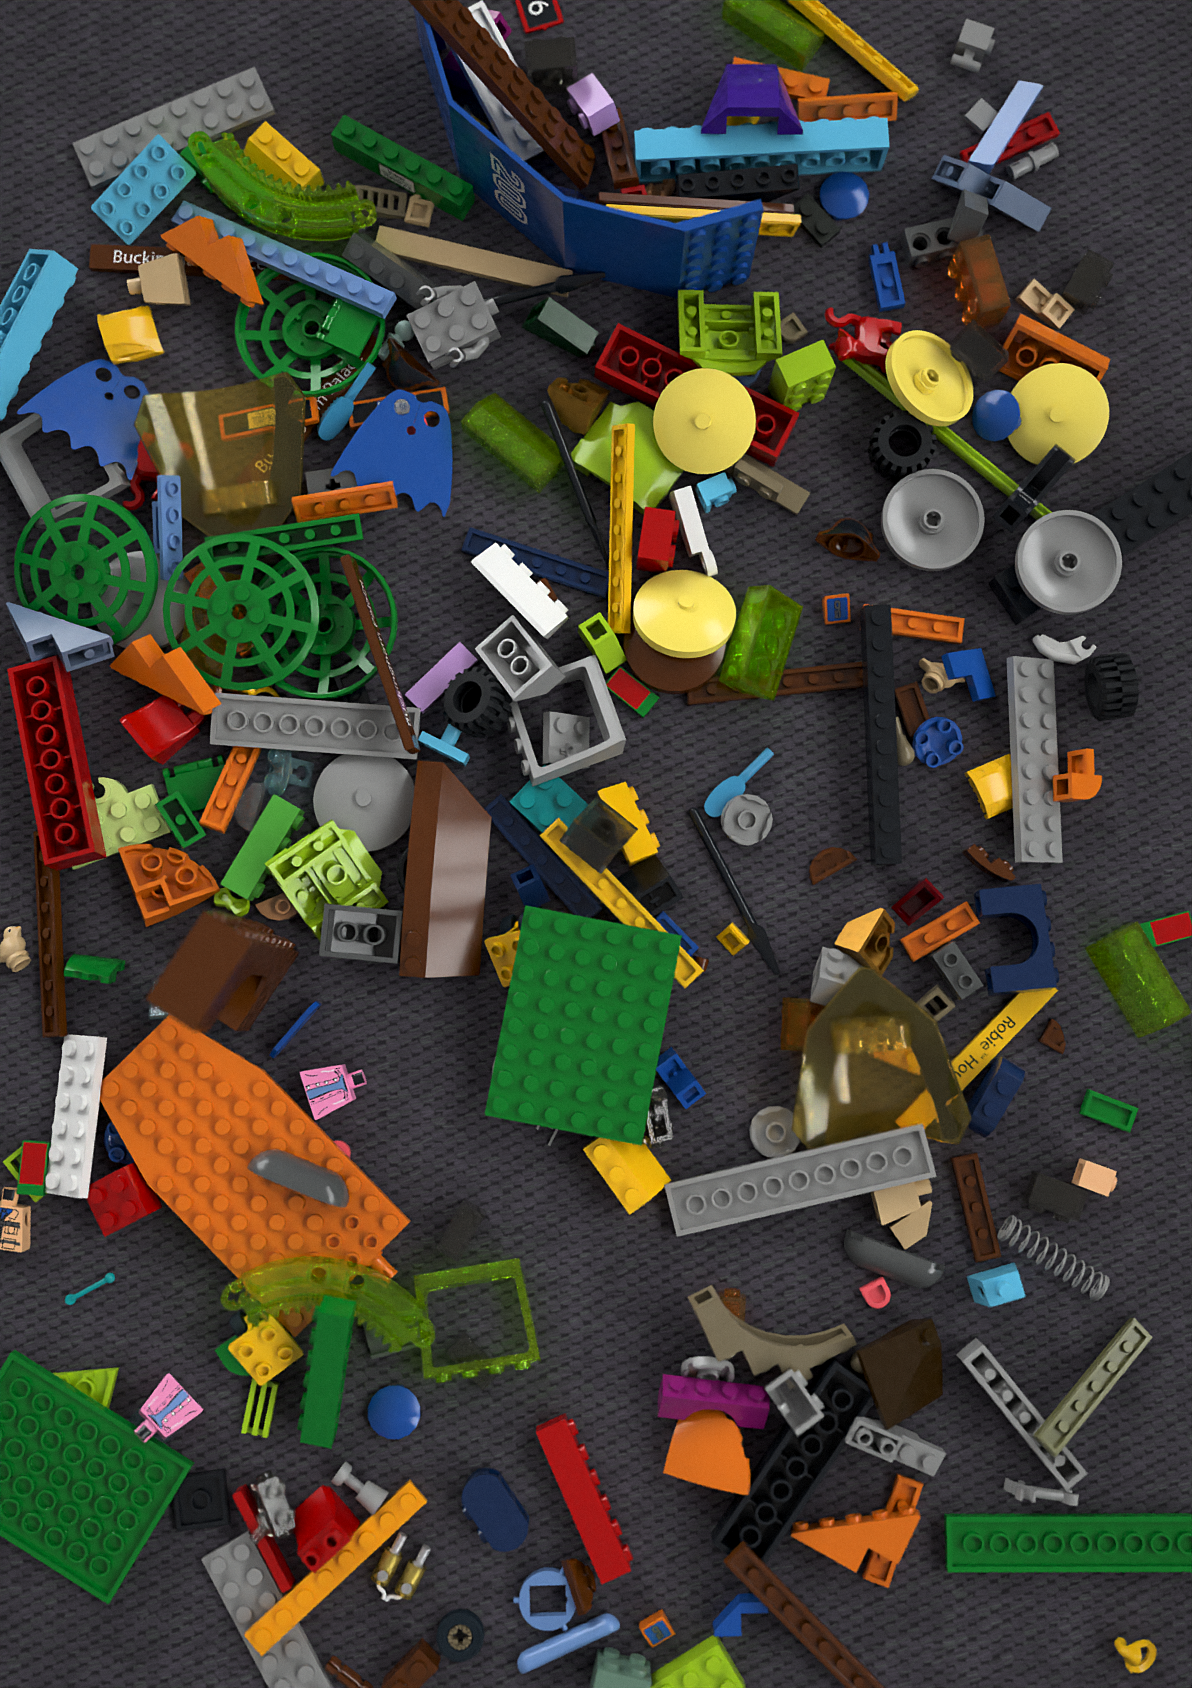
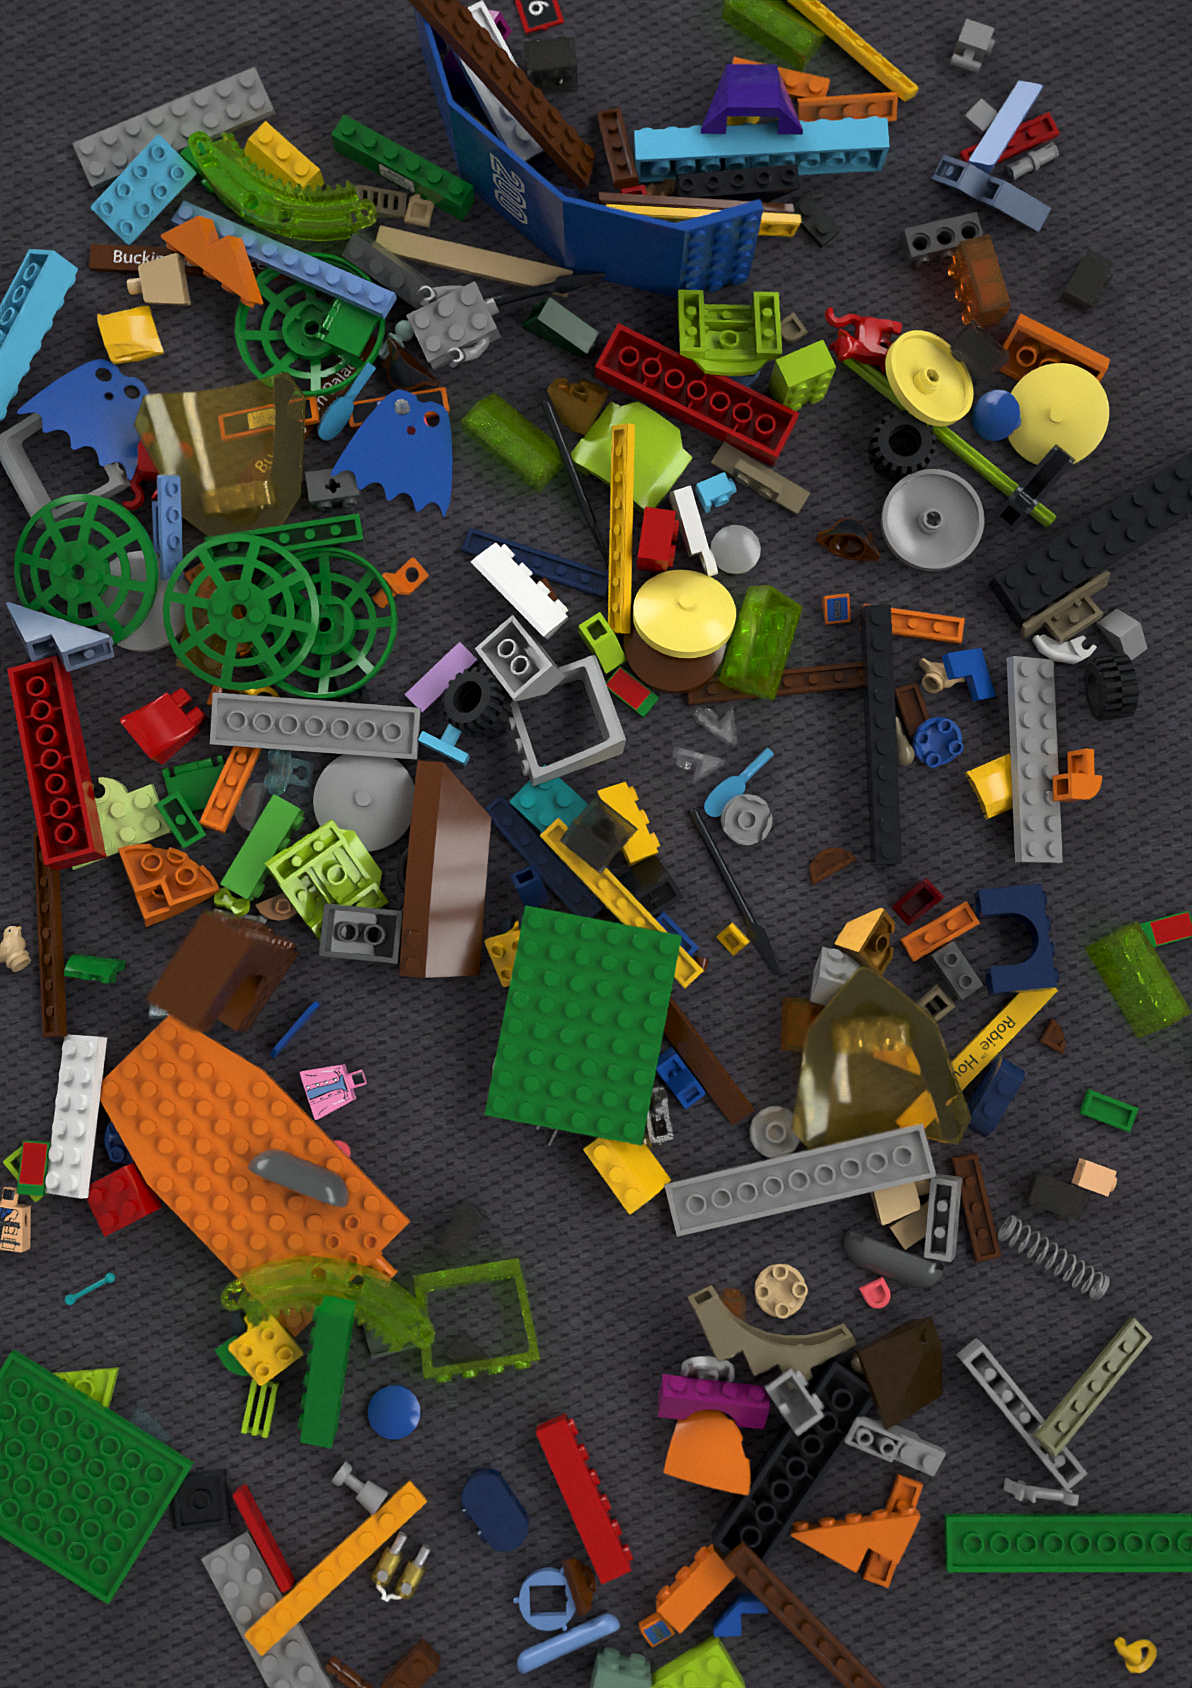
(166, 673): orange slope -> none
(166, 1410): bright pink torso -> none
(261, 918): none -> light grey hinge
(274, 1512): clear smoke brick -> none
(323, 1527): red hips -> none
(345, 502): orange tile -> none
(380, 654): reddish brown tile -> none
(398, 582): none -> orange bracket
(449, 1644): black bush -> none
(564, 736): light grey hinge -> none
(592, 104): lavender brick -> none
(694, 1588): none -> orange brick
(704, 421): light yellow dish -> none
(704, 763): none -> clear slope
(705, 1065): none -> reddish brown tile
(723, 730): none -> clear slope
(735, 549): none -> light grey dish
(780, 1290): none -> tan dish
(844, 195): blue dish -> none
(886, 278): blue hinge -> none
(943, 1217): none -> light grey brick
(969, 217): dark grey slope -> none
(996, 868): reddish brown slope -> none
(998, 1285): medium azure torso -> none
(1047, 307): tan slope -> none
(1068, 562): light grey dish -> none
(1071, 613): none -> dark tan bracket
(1123, 633): none -> light grey slope

